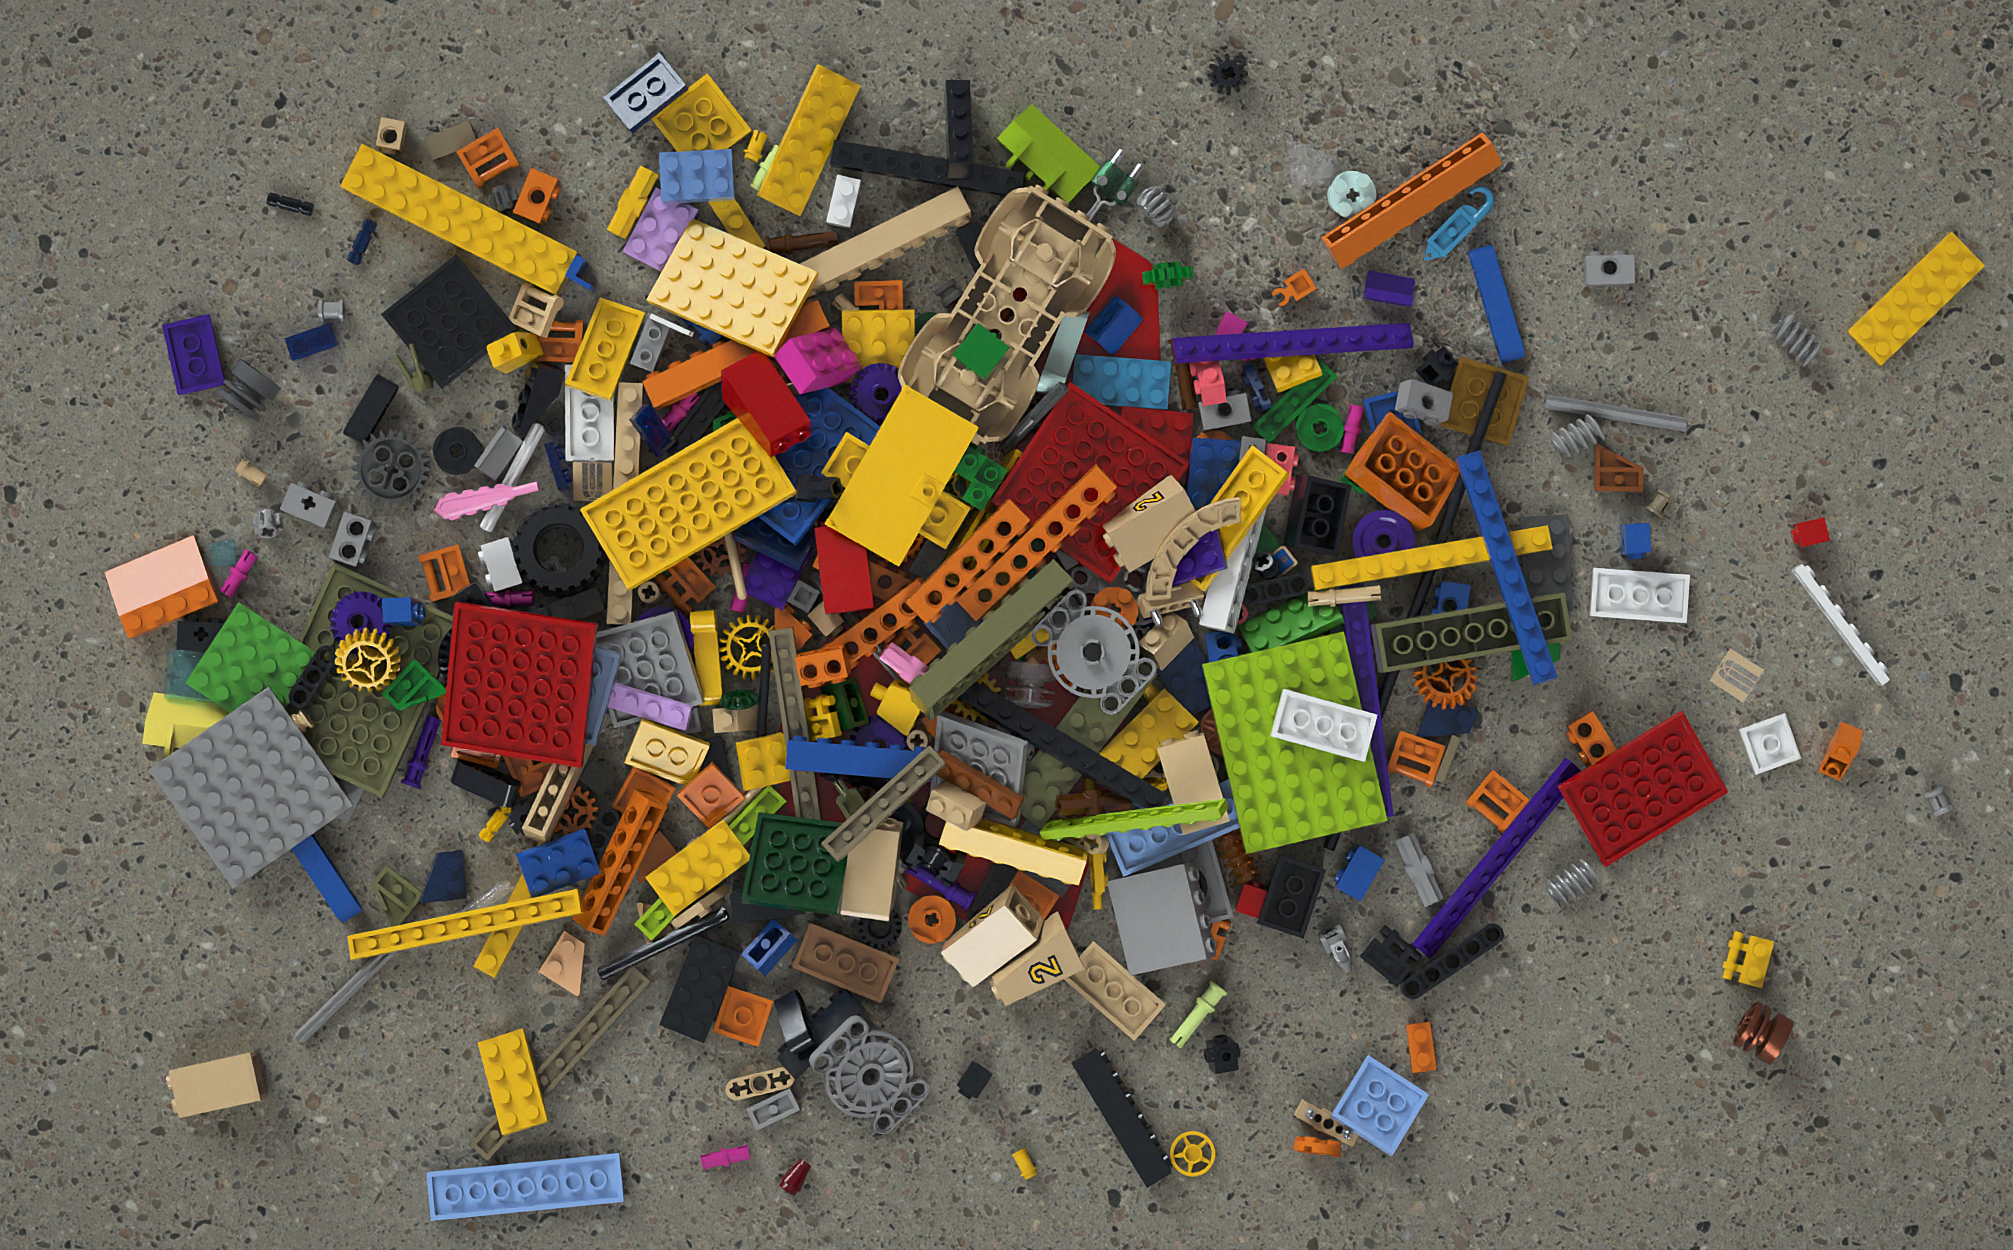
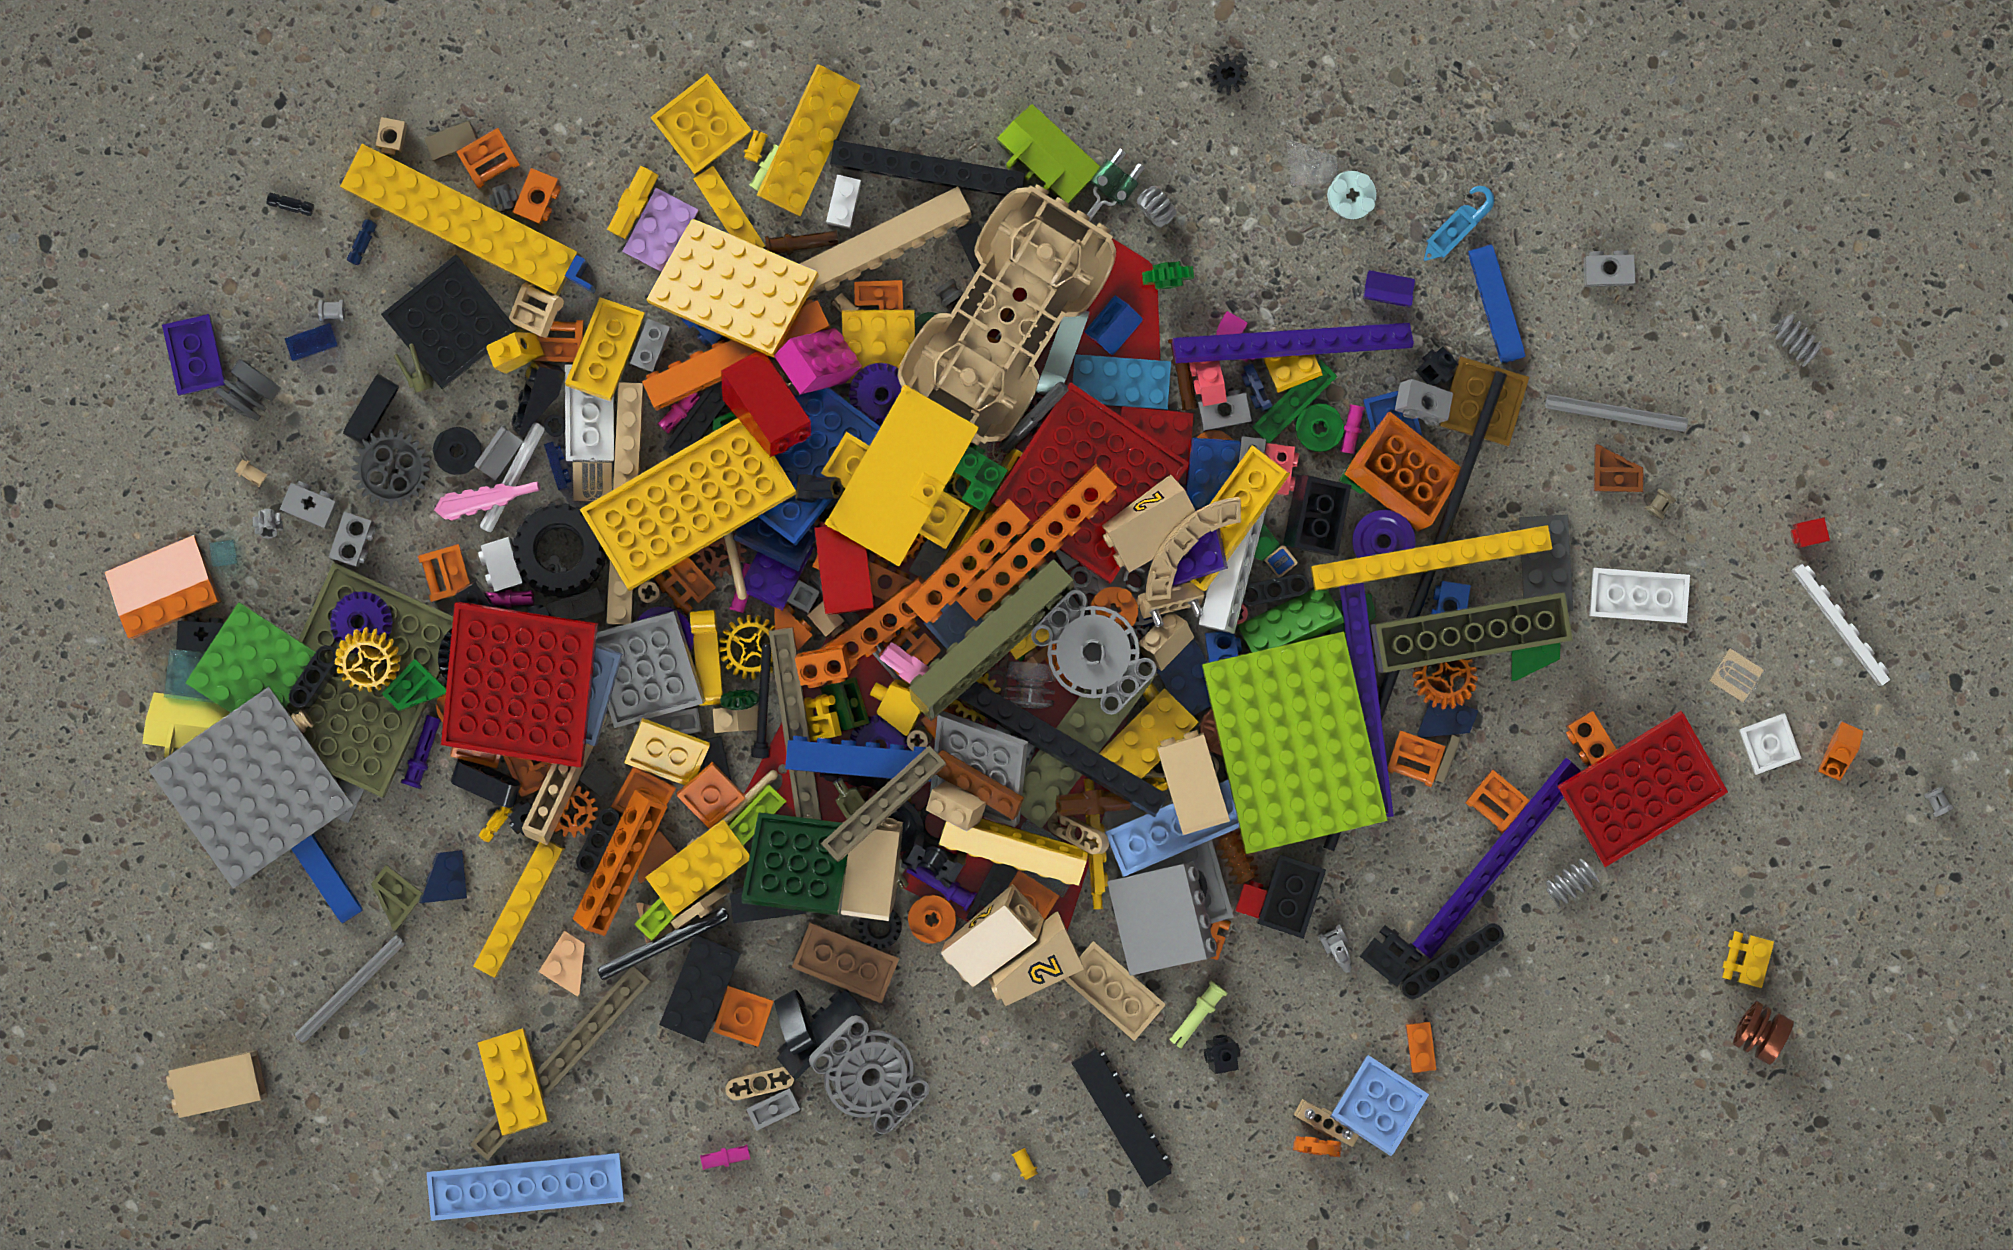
(239, 573): dark pink pin -> none
(403, 611): blue brick -> none
(465, 924): yellow plate -> none
(490, 896): clear axle -> none
(558, 863): blue plate -> none
(646, 93): plate -> none
(650, 706): lavender plate -> none
(652, 430): clear blue plate -> none
(671, 325): white piece -> none
(697, 176): medium blue brick -> none
(762, 761): yellow plate -> none
(769, 947): blue brick -> none
(795, 1177): dark red cone -> none
(958, 129): black brick -> none
(973, 1080): black brick -> none
(981, 351): green piece -> none
(1134, 819): lime plate -> none
(1192, 1153): yellow wheel -> none
(1265, 565): black bush -> none
(1296, 286): orange plate -> none
(1323, 725): white plate -> none
(1344, 596): tan pin -> none
(1358, 873): blue brick -> none
(1411, 200): orange brick -> none
(1419, 869): light grey piece -> none
(1506, 568): blue plate -> none
(1575, 436): light grey piece -> none
(1635, 540): blue brick -> none
(1915, 298): yellow plate -> none

